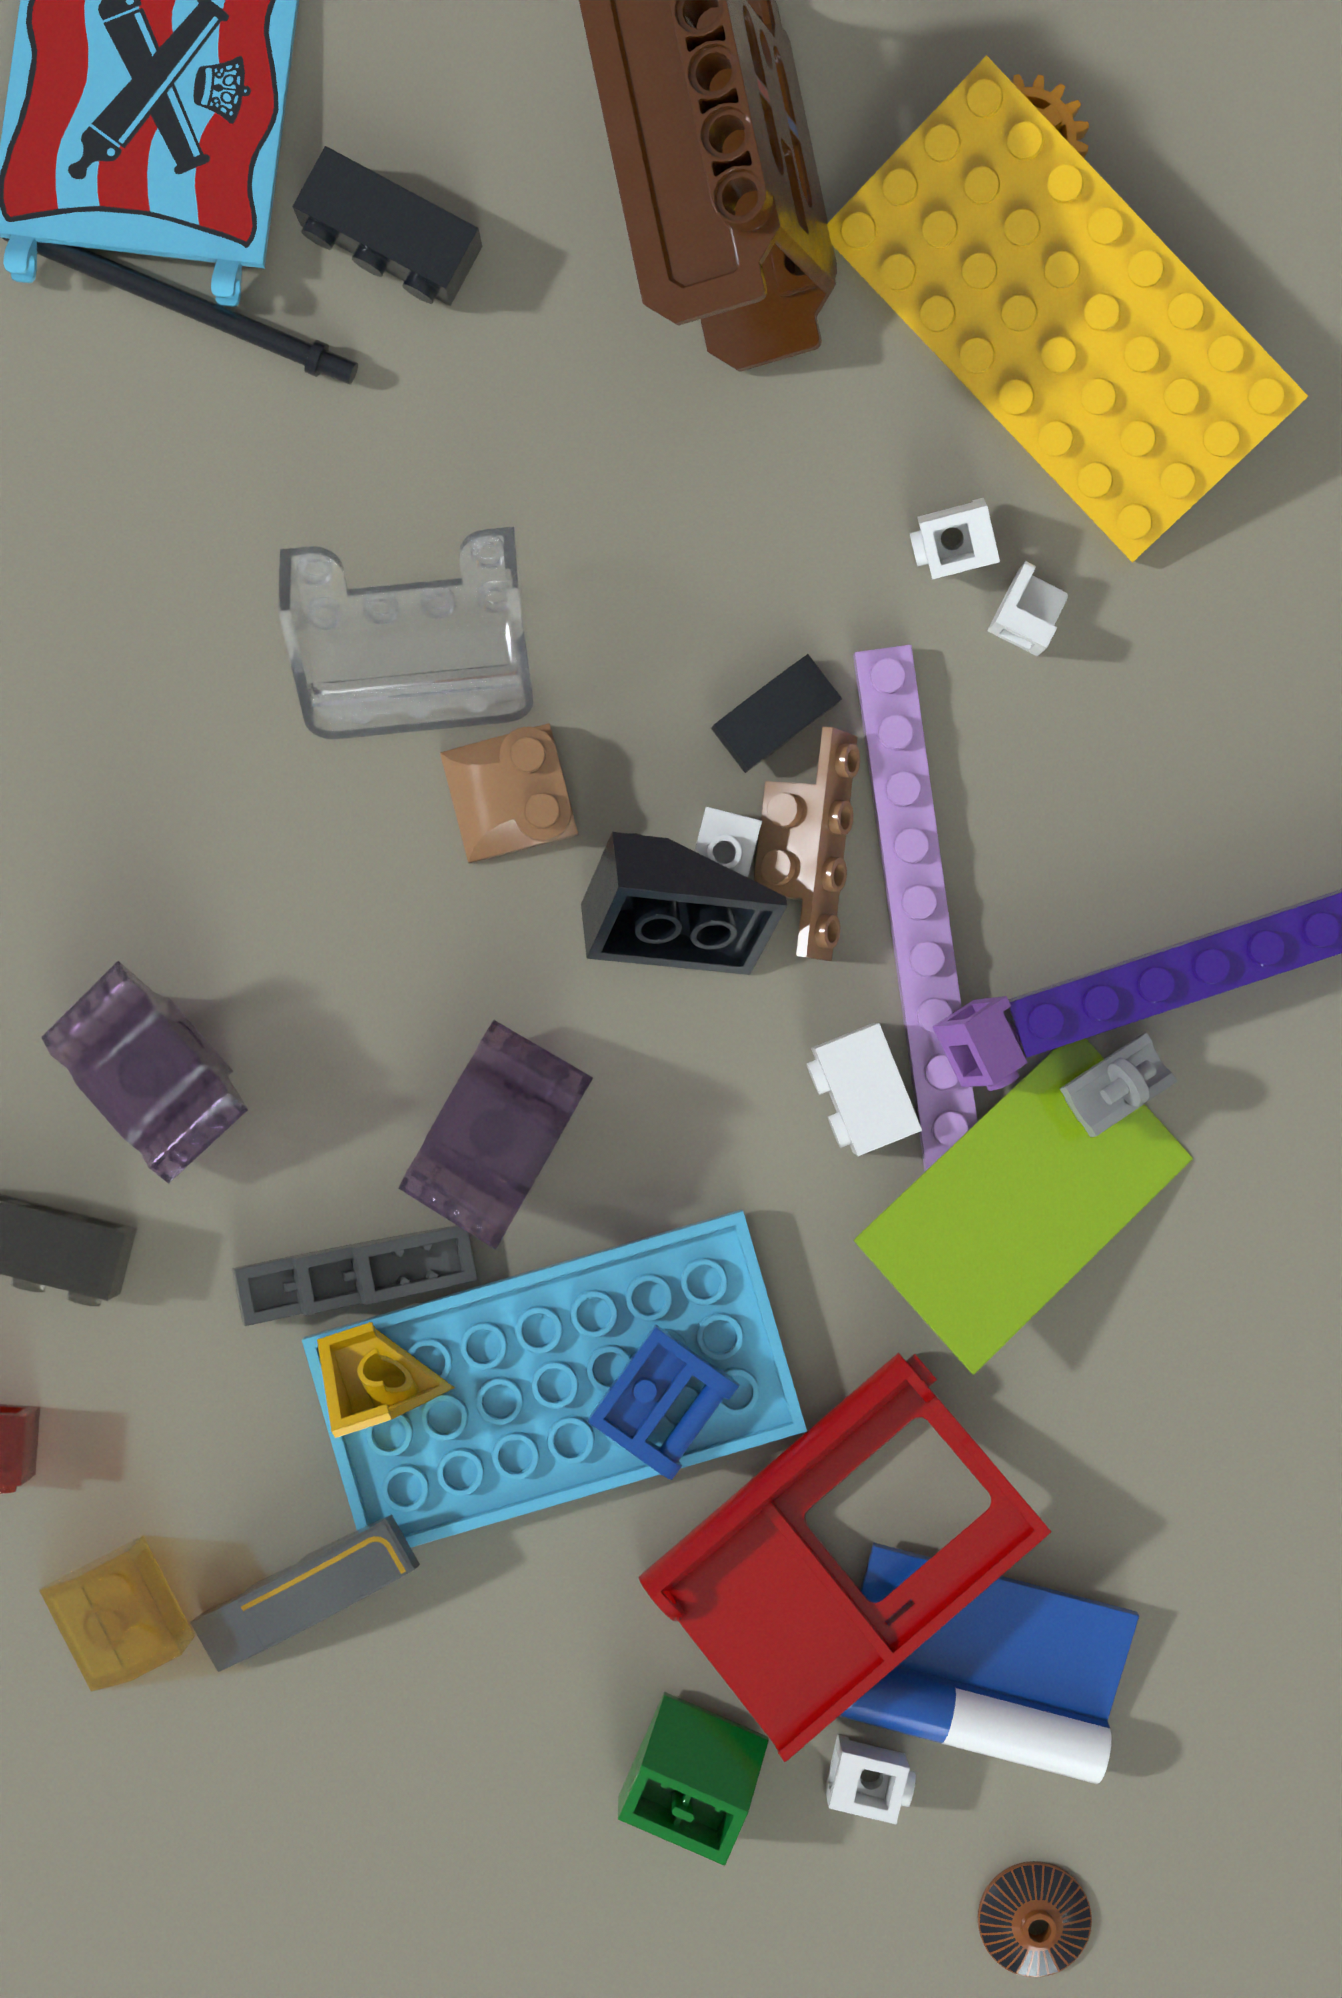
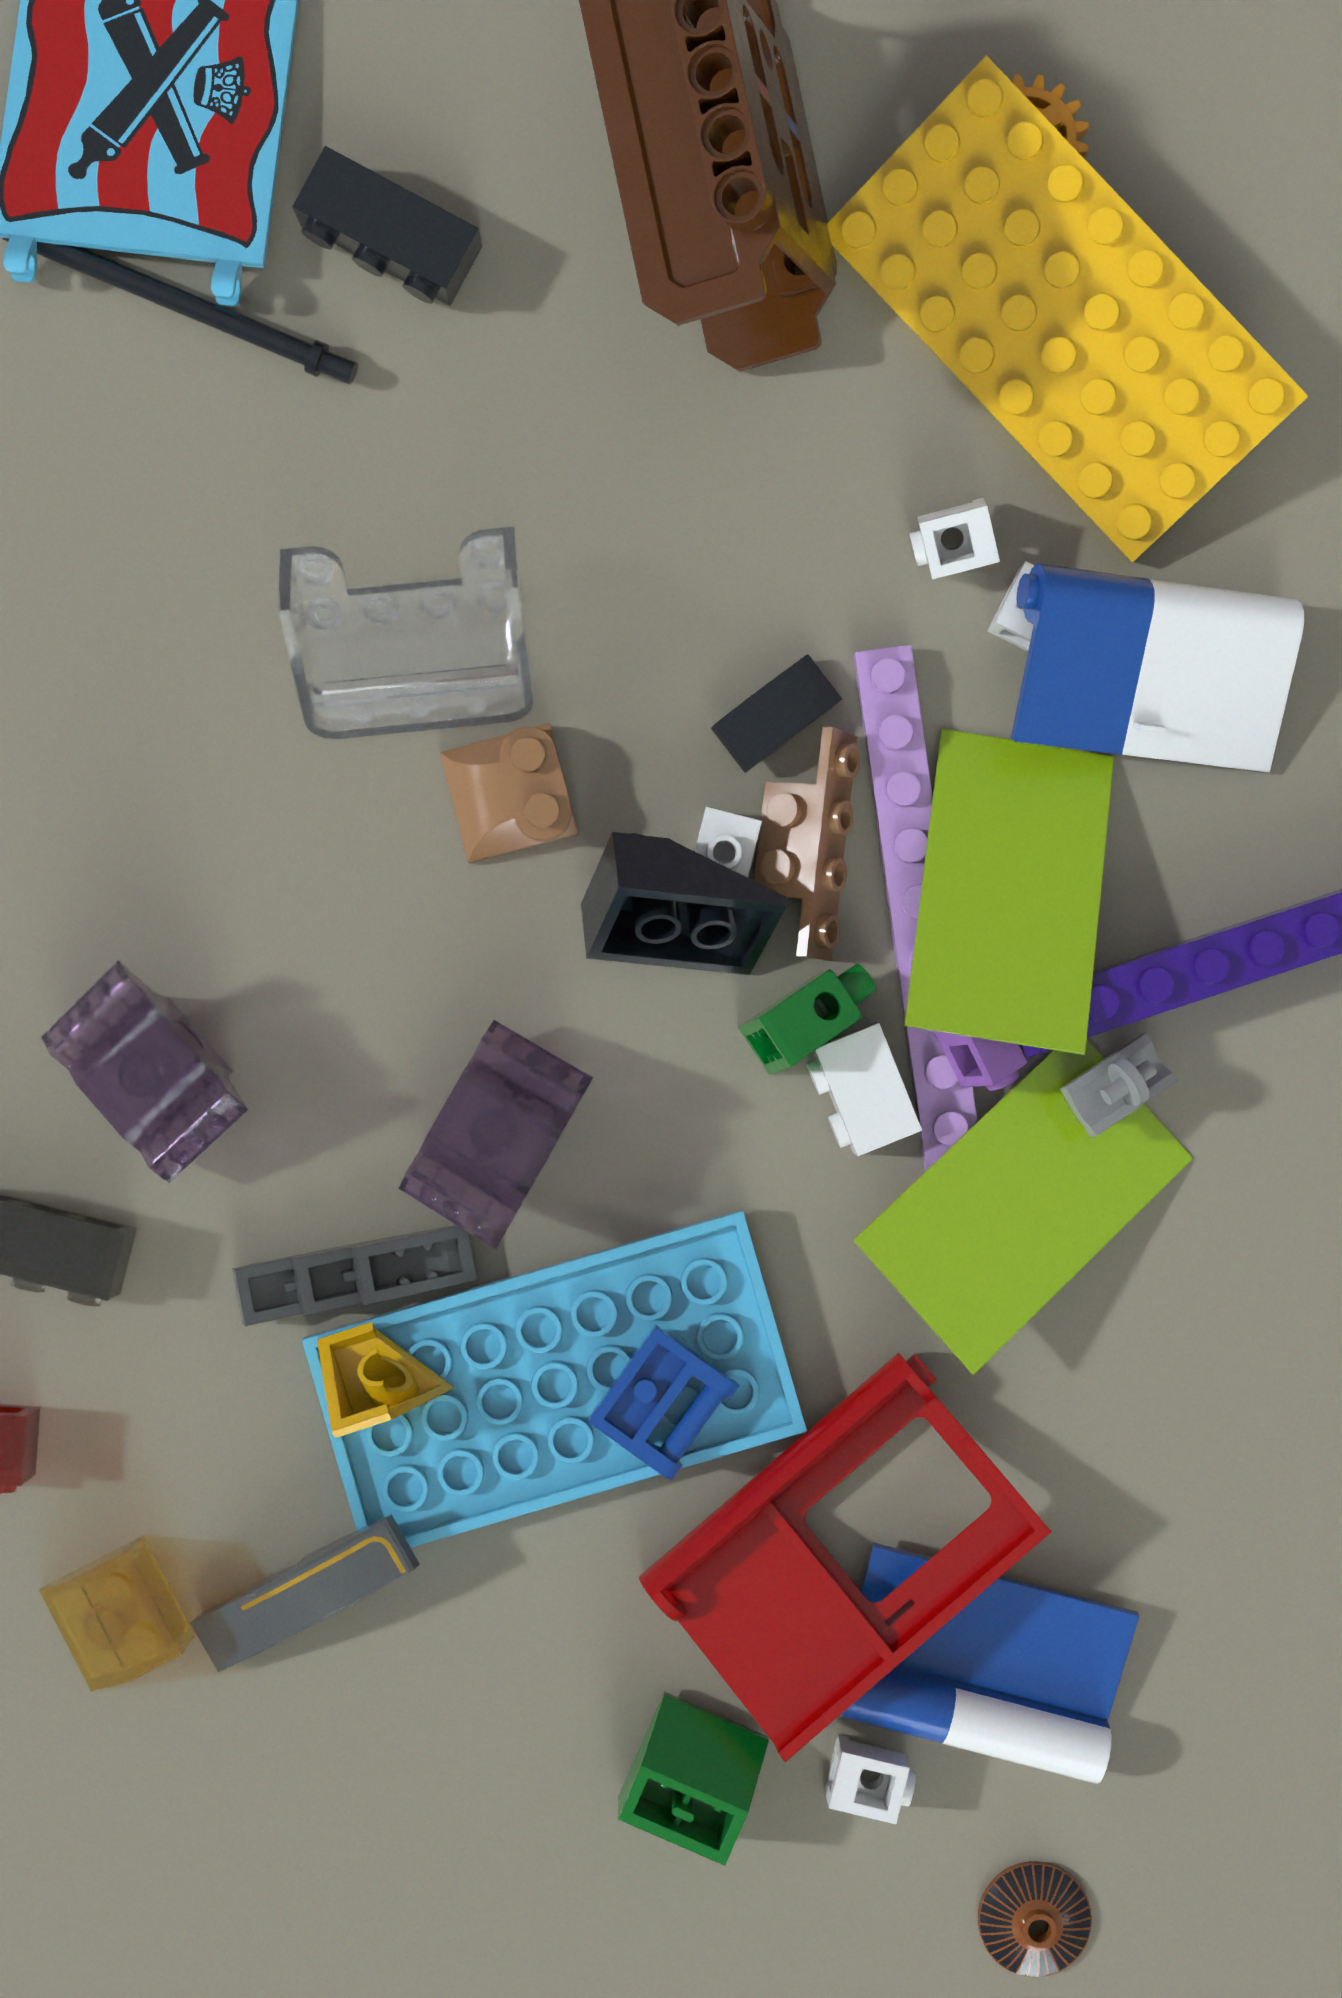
(792, 1028): none -> green torso
(1011, 892): none -> lime piece
(1155, 667): none -> door

